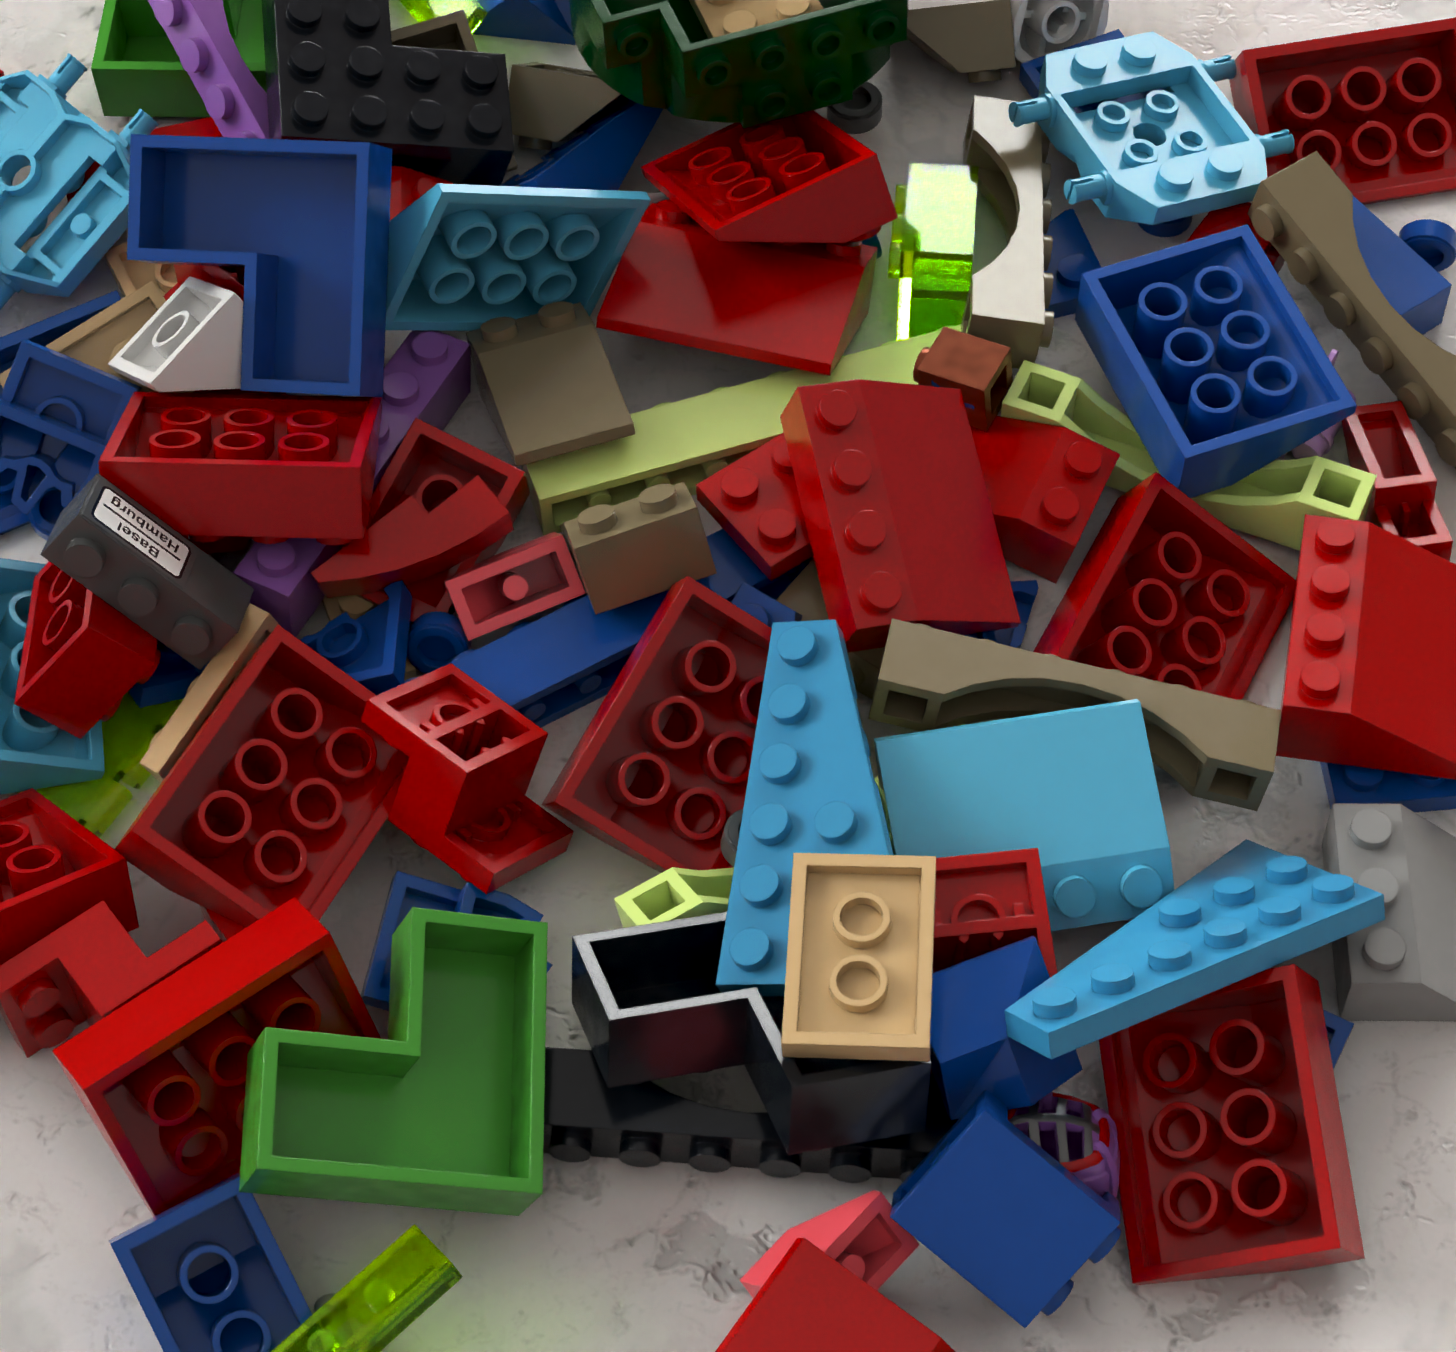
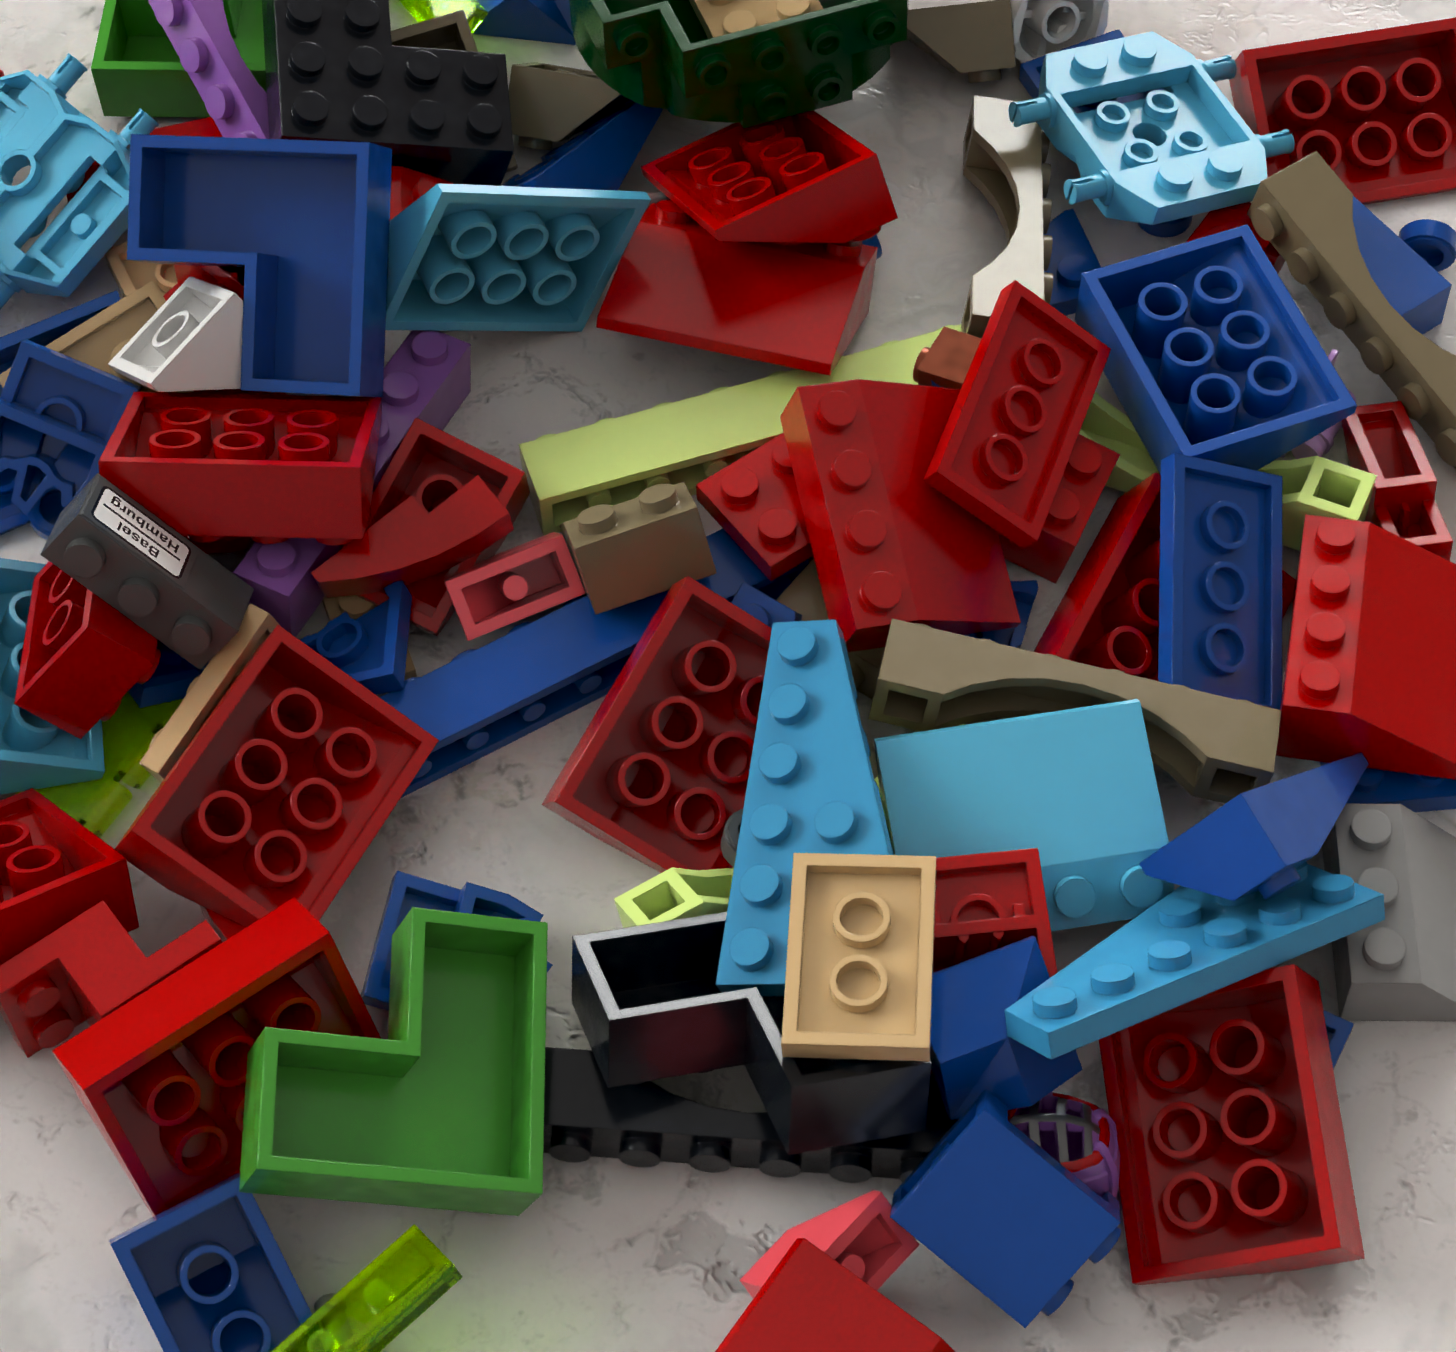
(435, 641): blue tile -> none
(467, 777): red bracket -> none
(548, 382): dark tan slope -> none
(858, 114): dark grey tile -> none
(933, 246): clear neon green wedge -> none
(1018, 415): none -> red plate
(1220, 579): none -> blue plate
(1260, 834): none -> blue wedge

